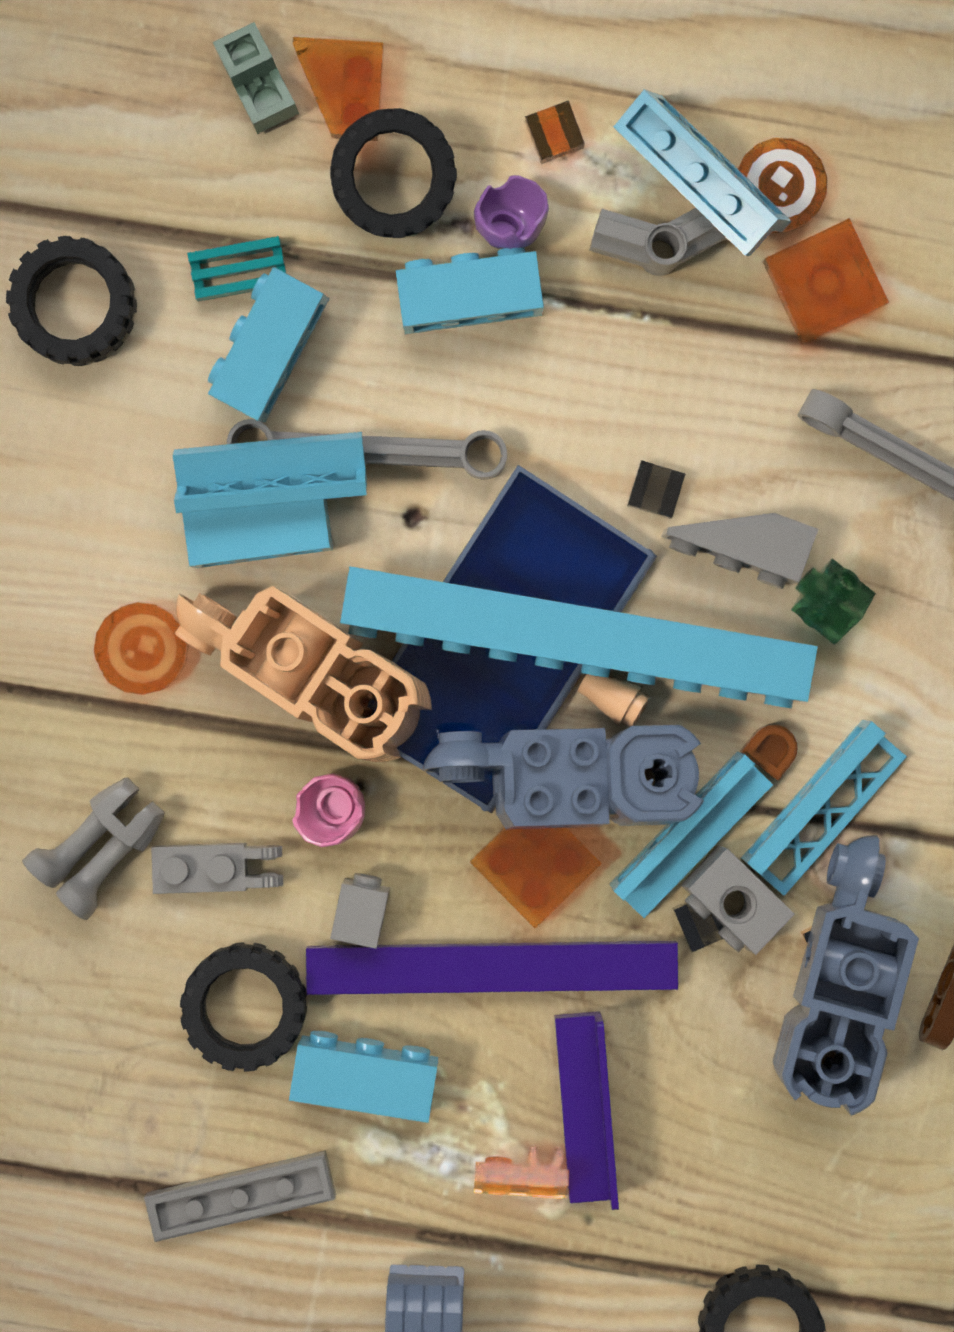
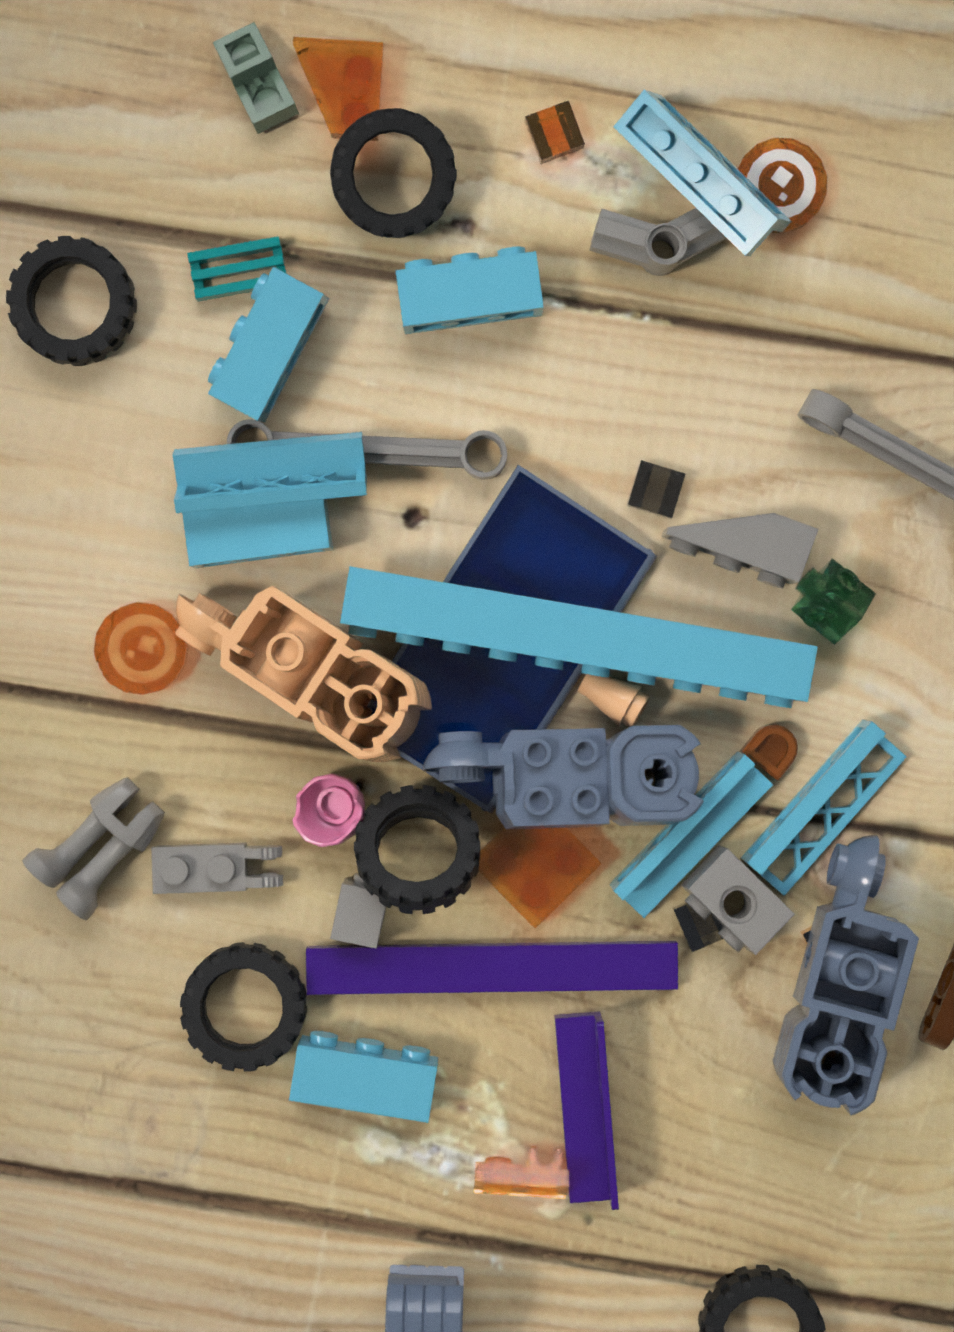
(240, 1196): light grey tile -> none
(407, 805): none -> black tyre
(511, 213): medium lavender hair -> none
(825, 281): clear orange plate -> none

